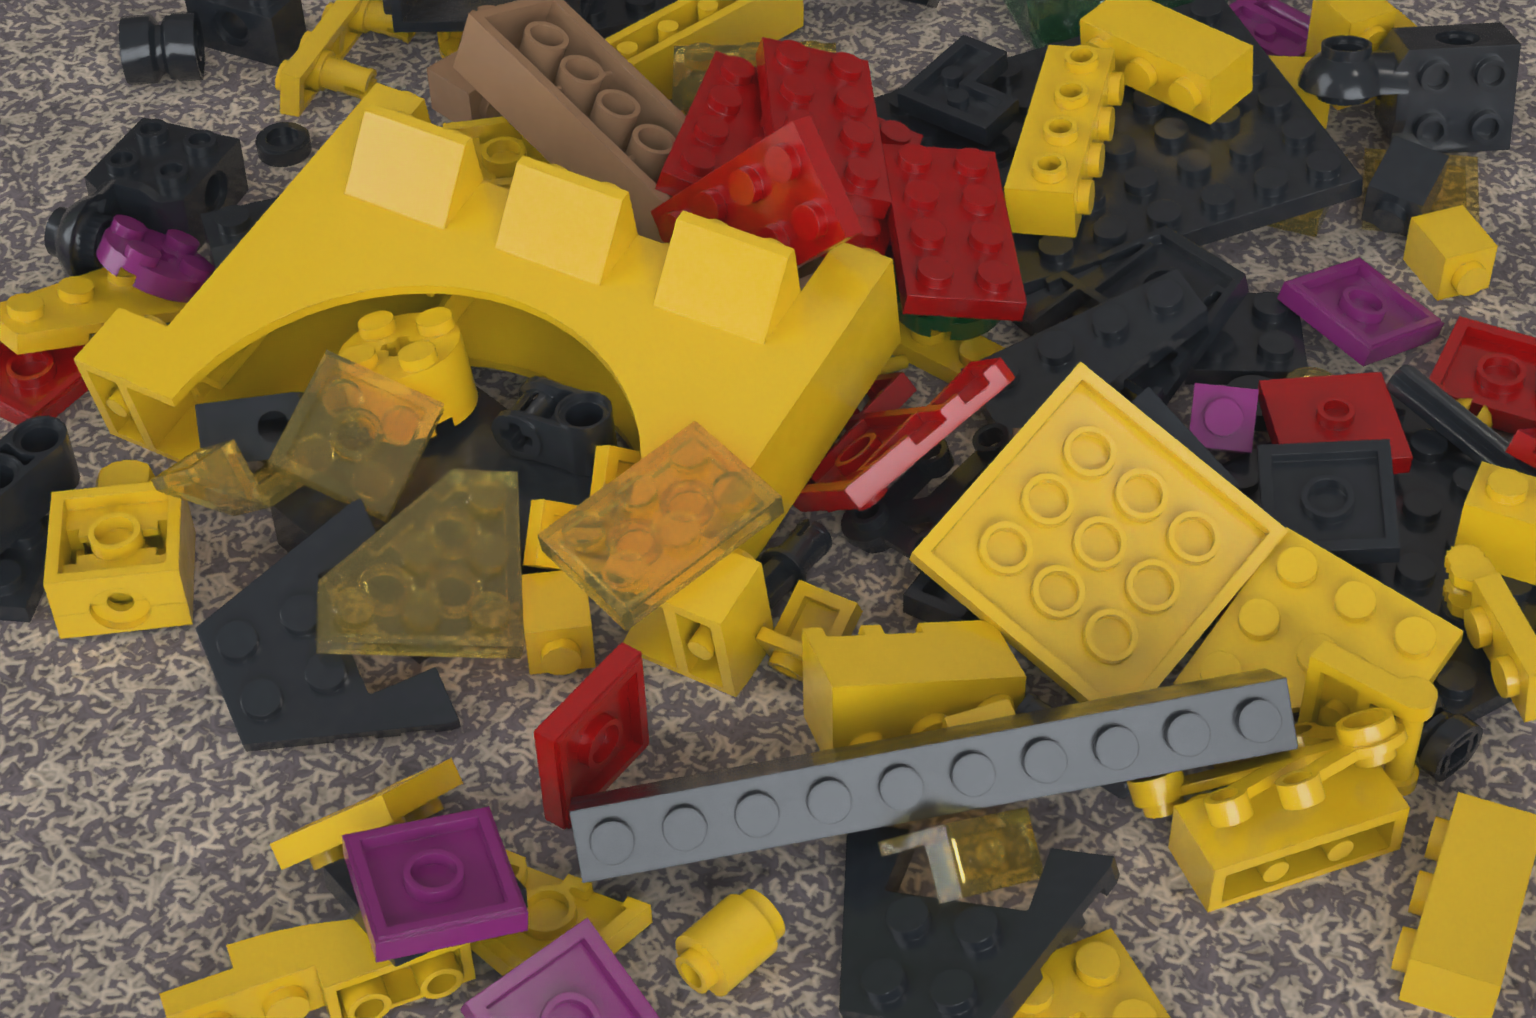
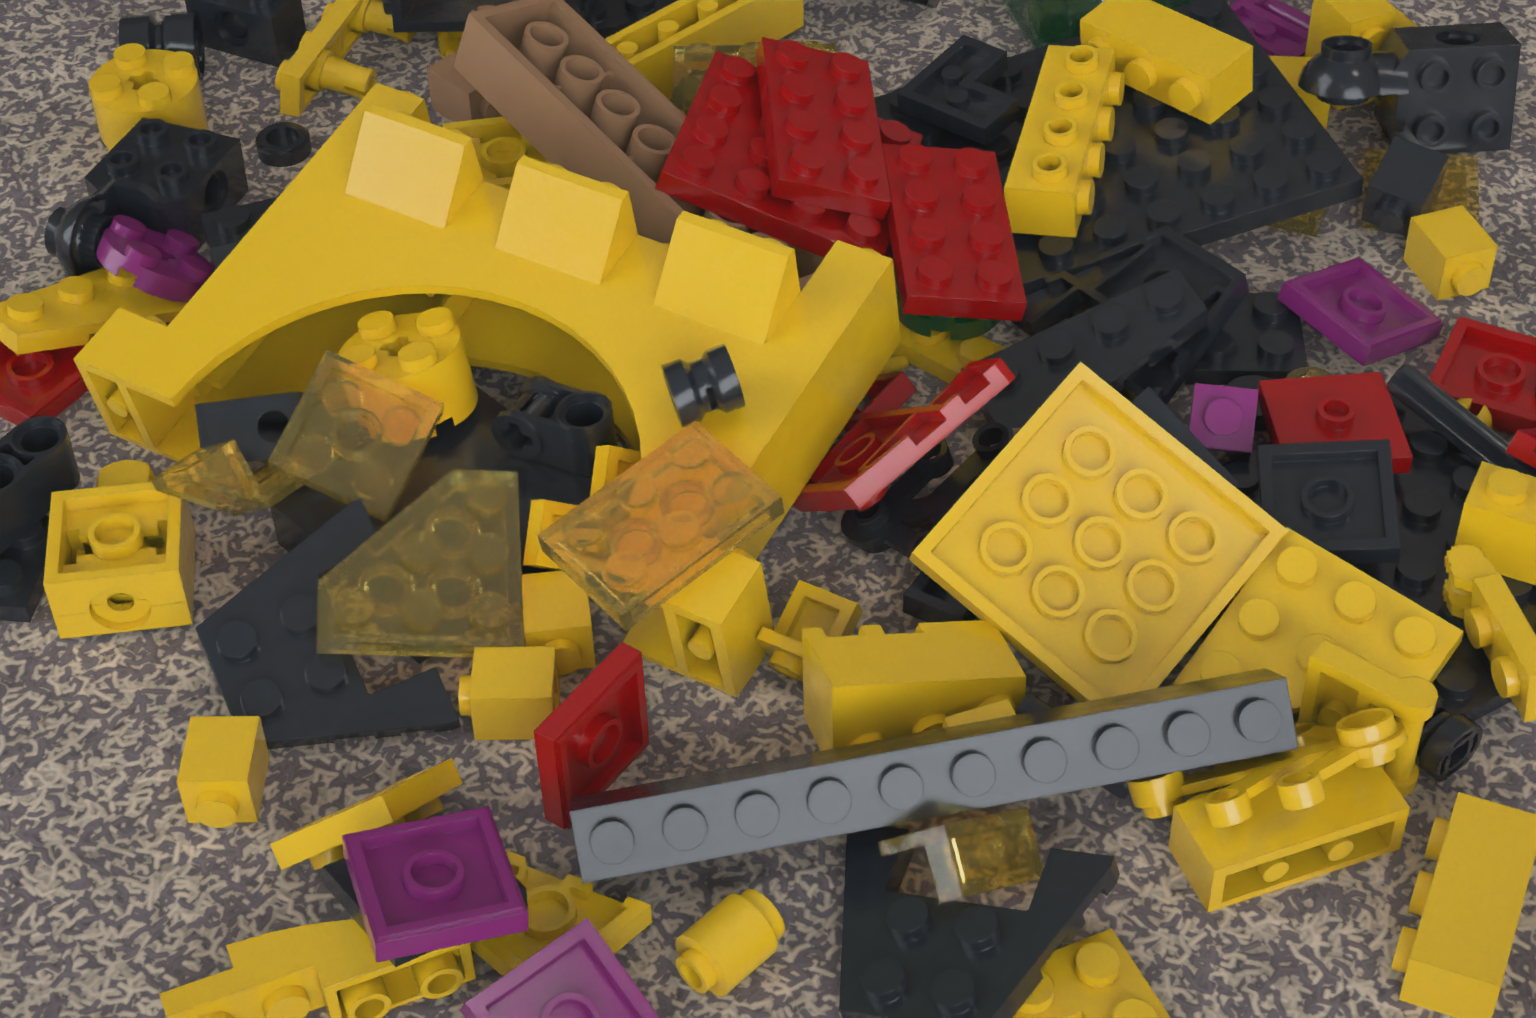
(146, 86): none -> yellow brick
(223, 770): none -> yellow brick
(510, 691): none -> yellow brick
(703, 385): none -> black wheel
(774, 191): red plate -> none
(794, 558): black axle -> none

